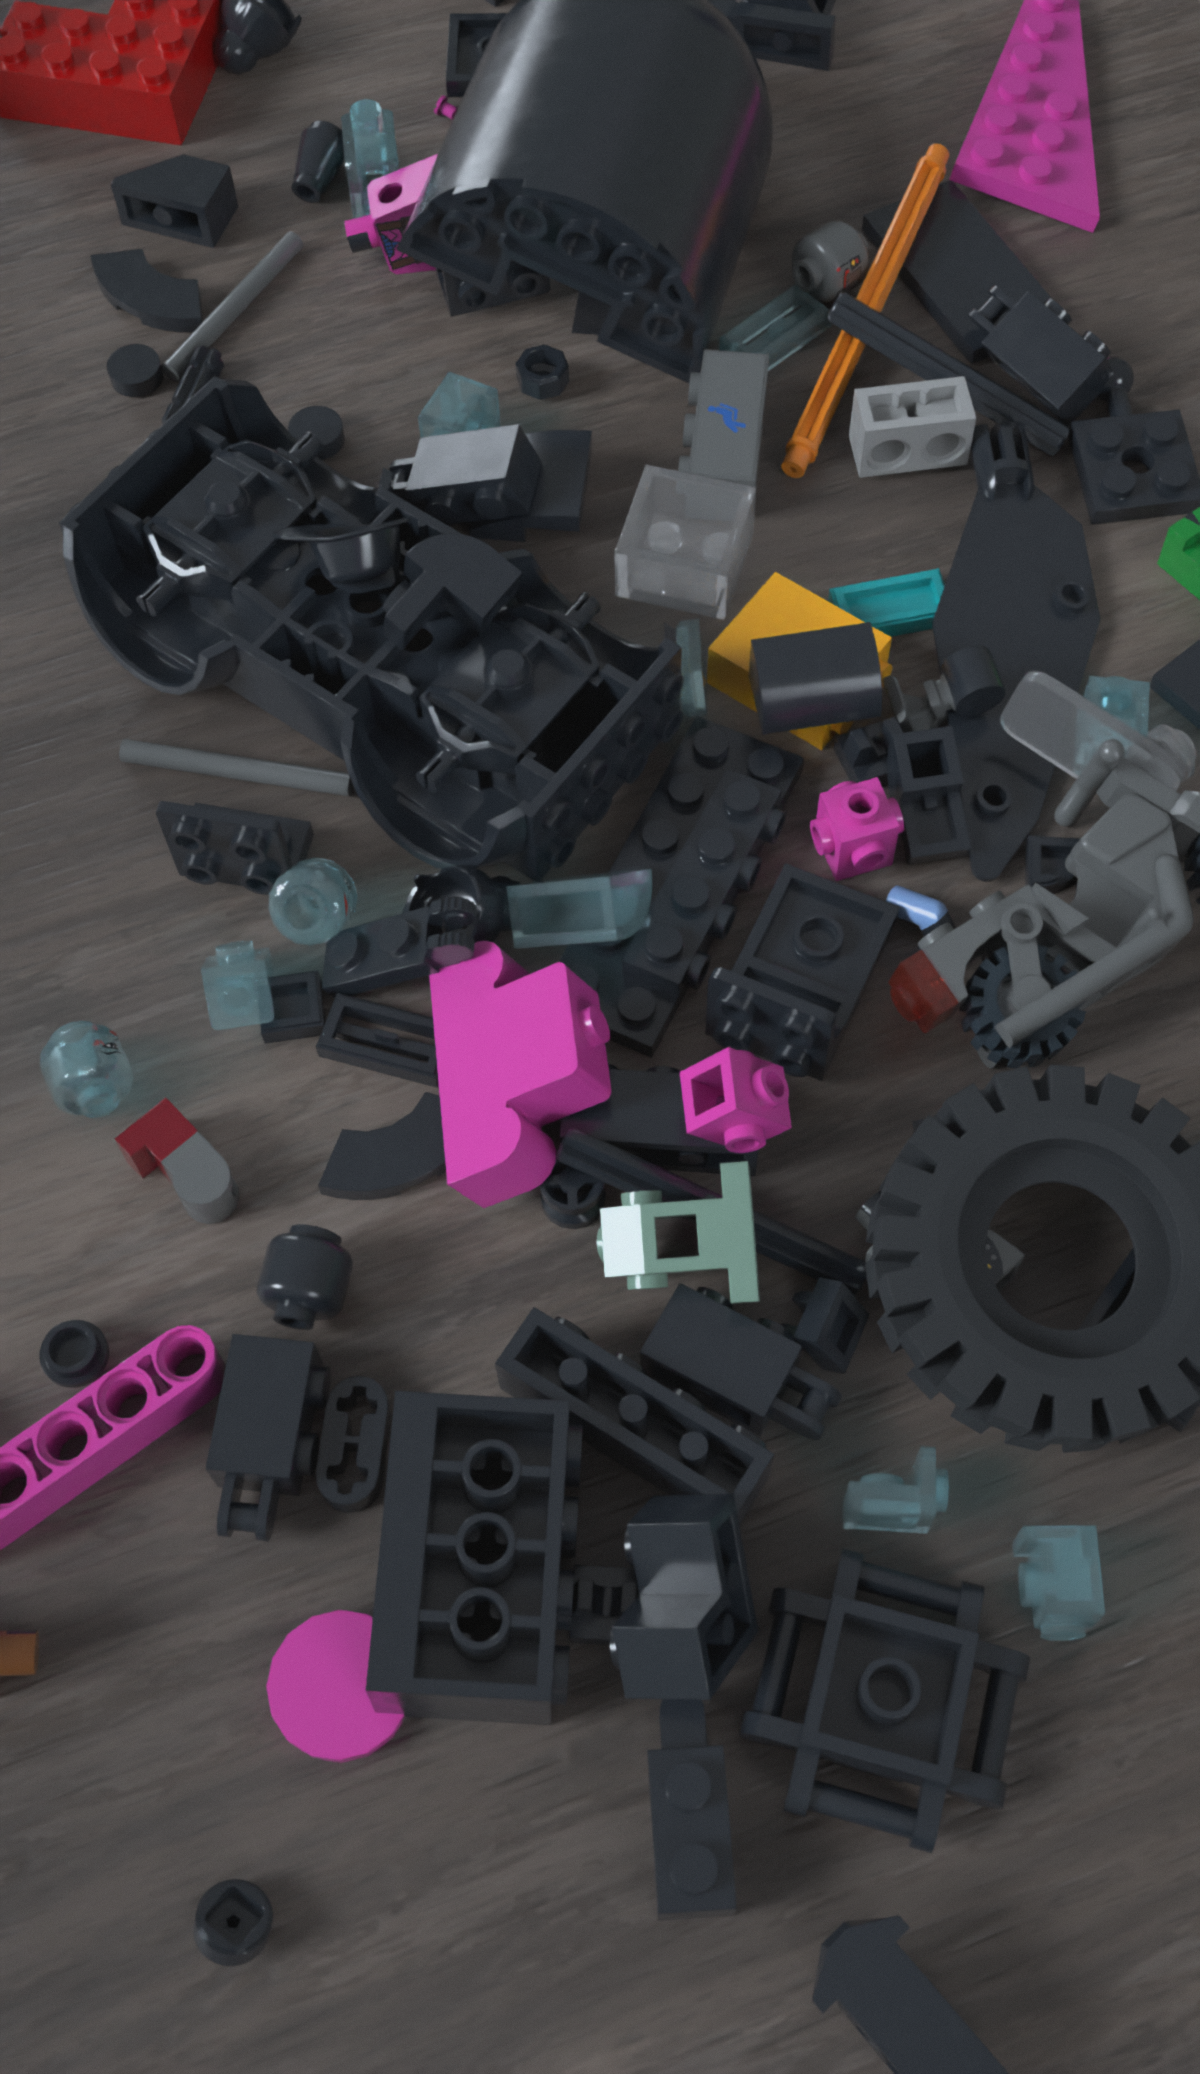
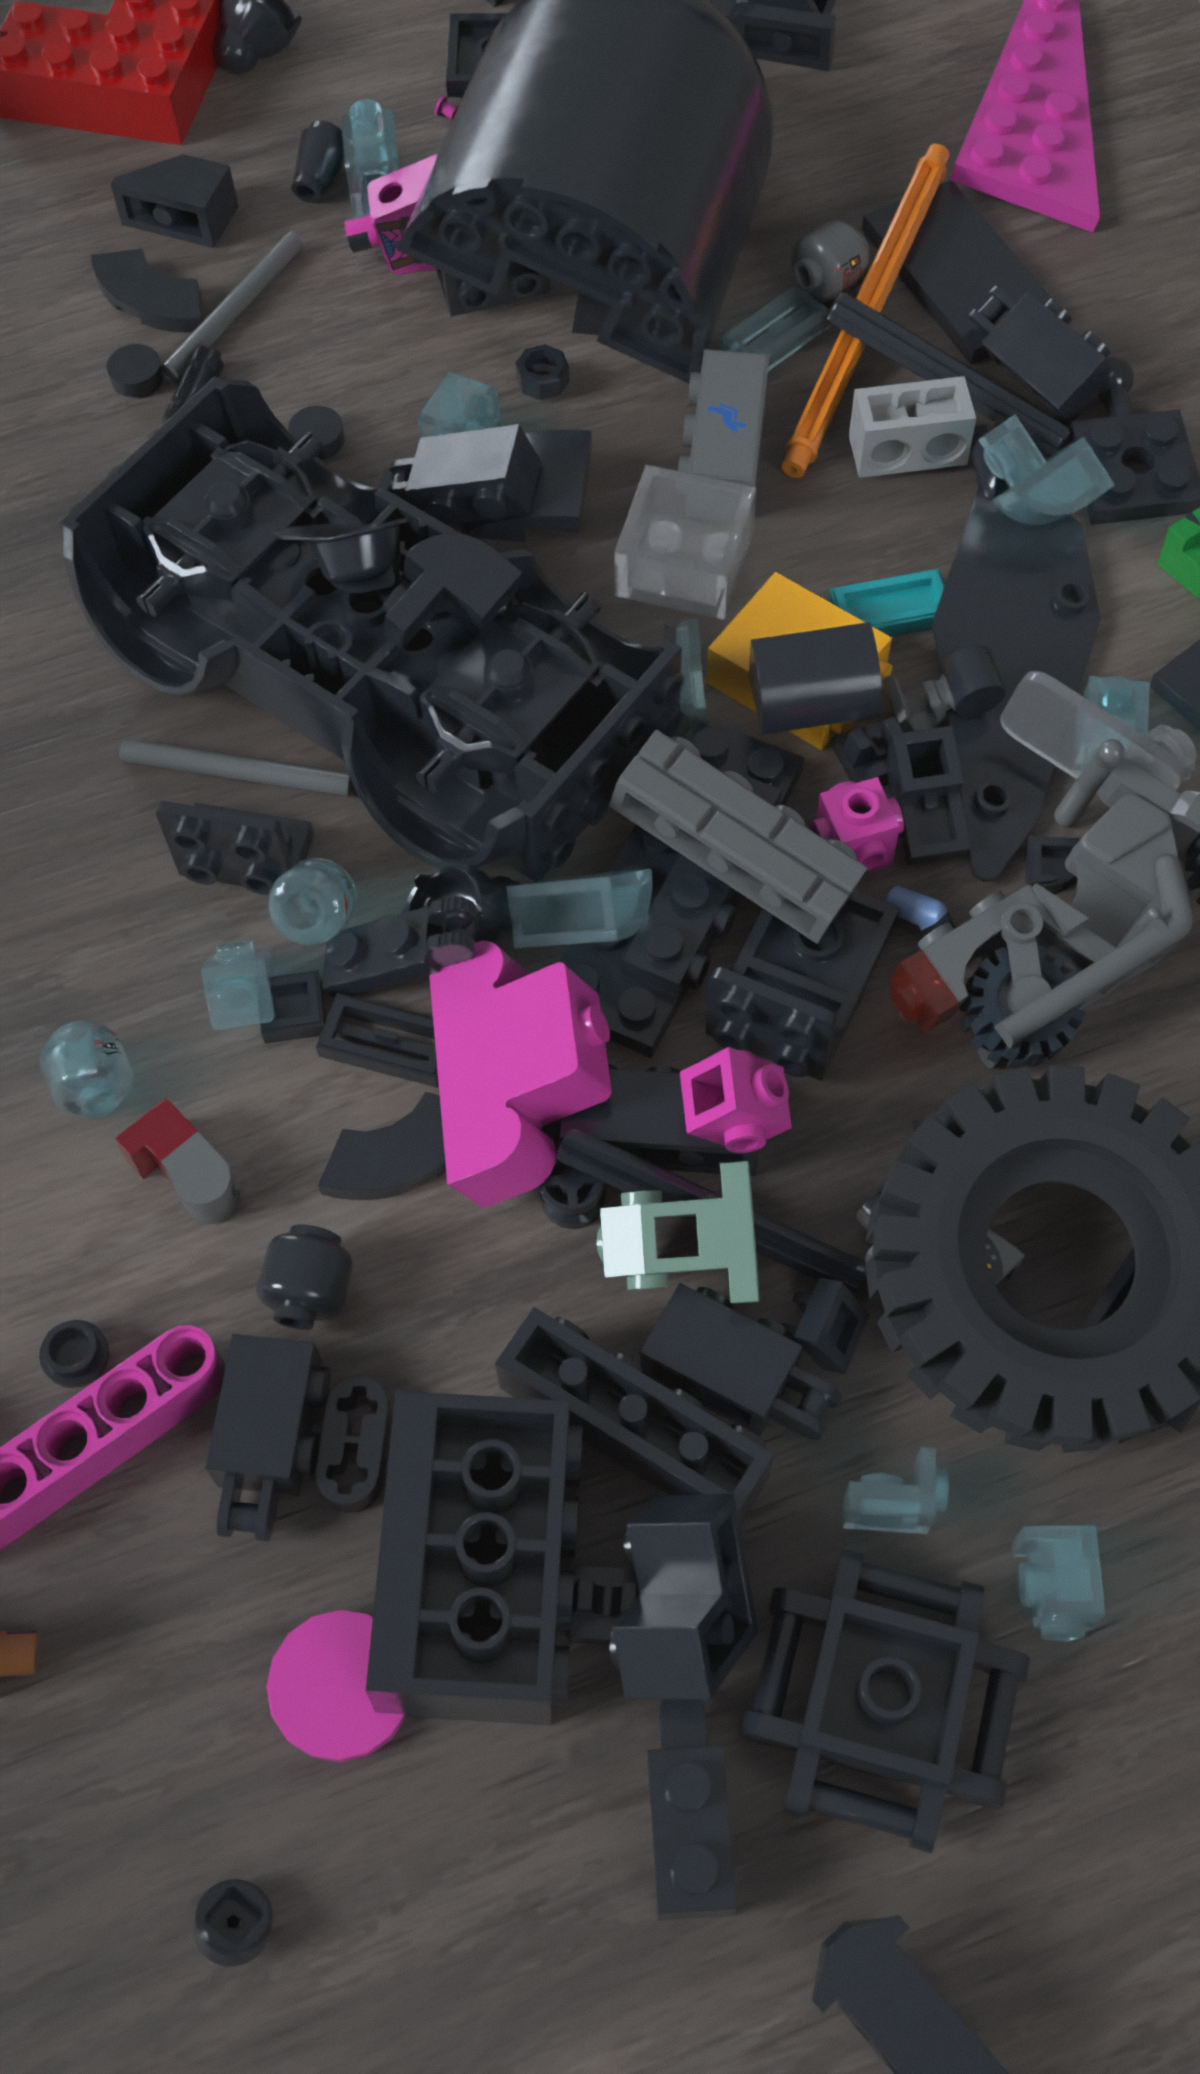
(737, 834): none -> dark grey brick
(1042, 488): none -> clear light blue brick

